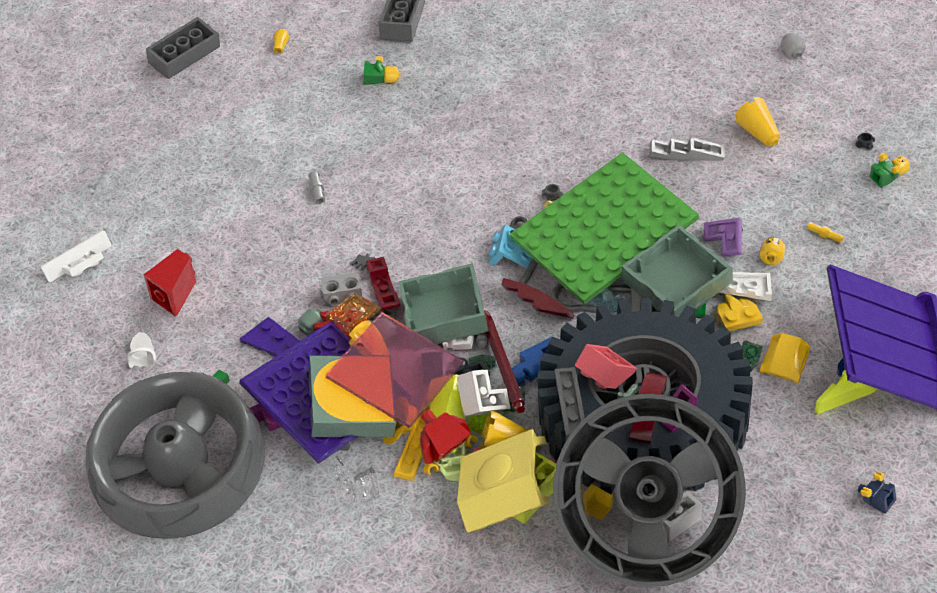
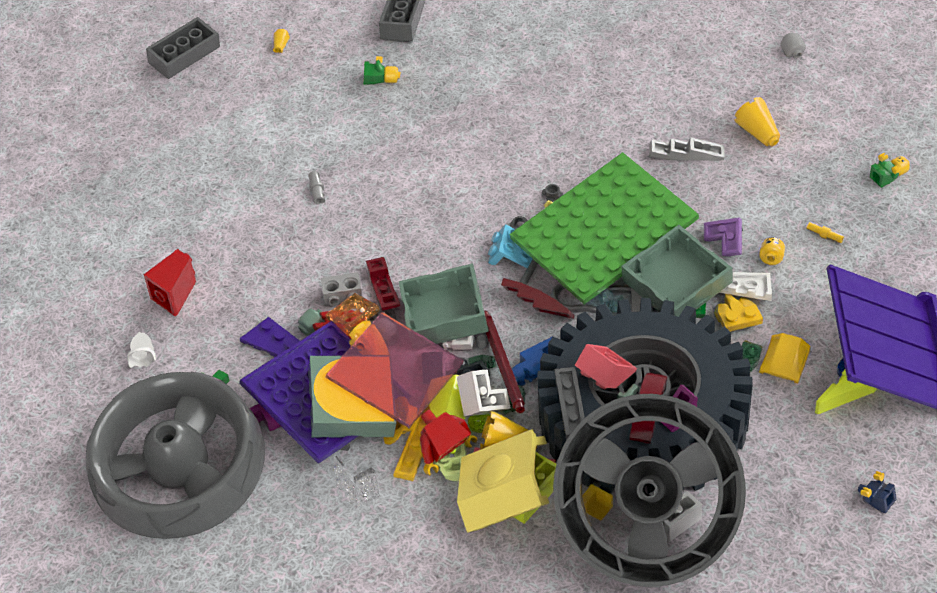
(77, 258): white bracket -> none
(361, 260): dark grey piece -> none
(865, 140): black plate -> none

